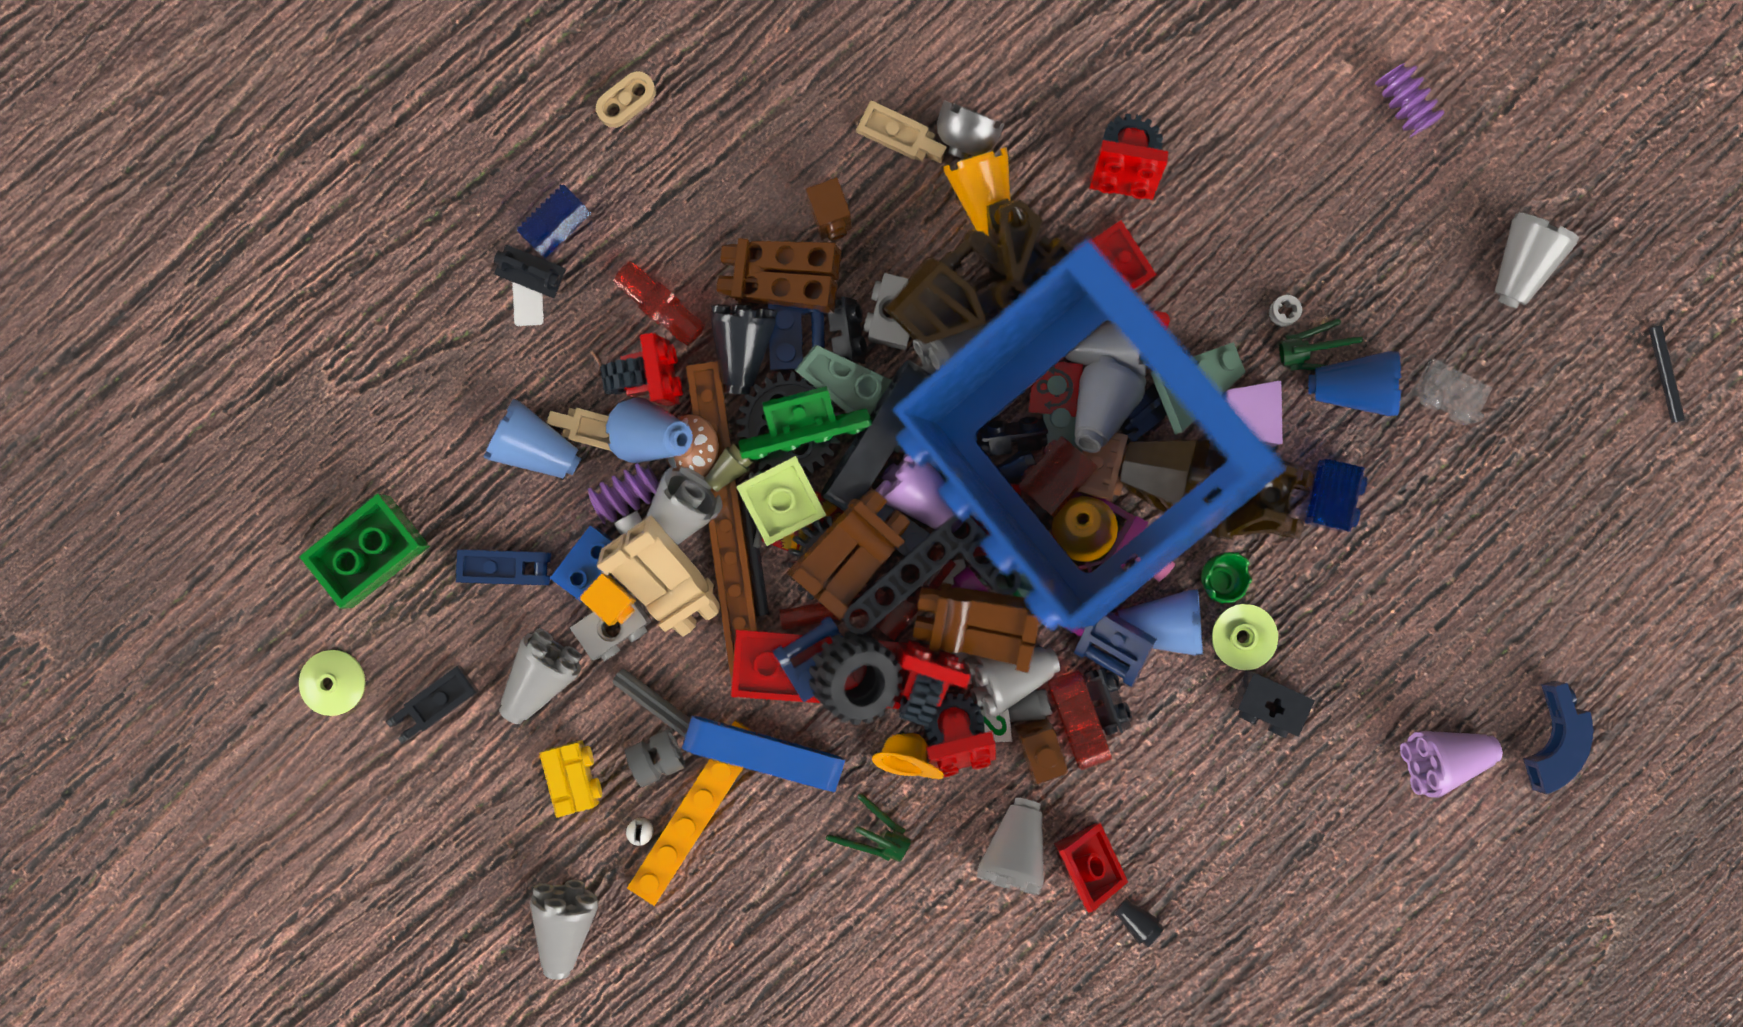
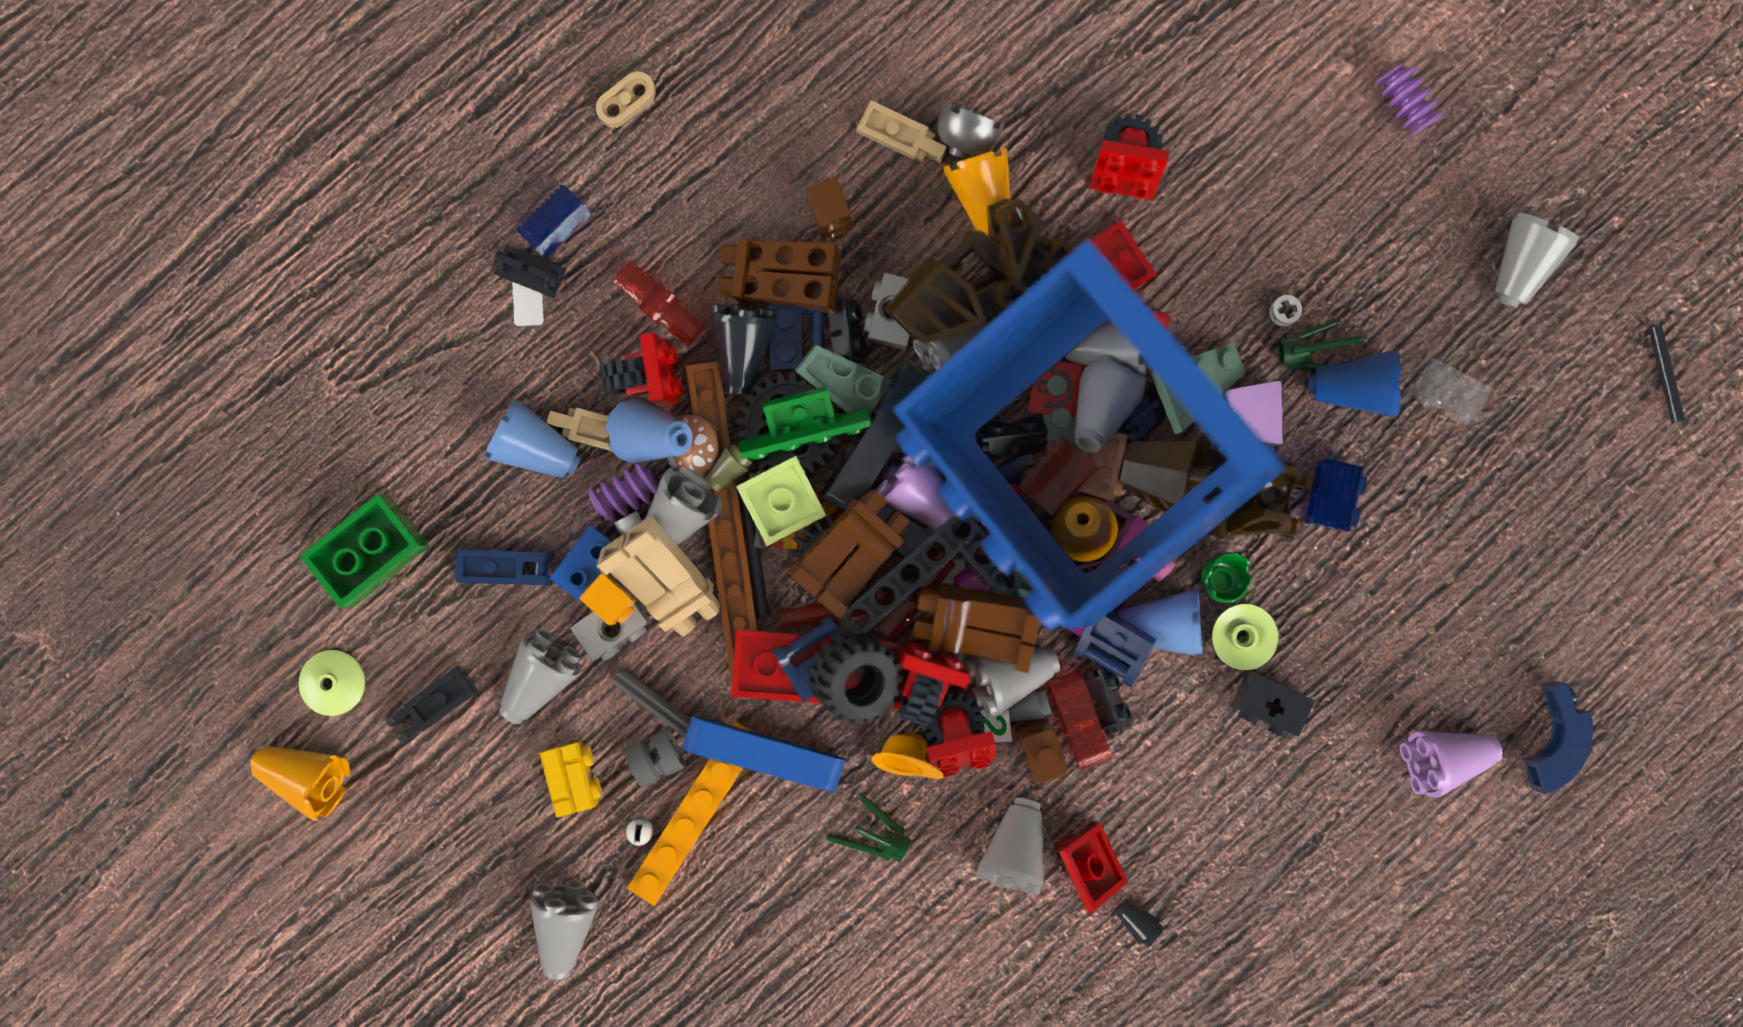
(302, 778): none -> light orange cone

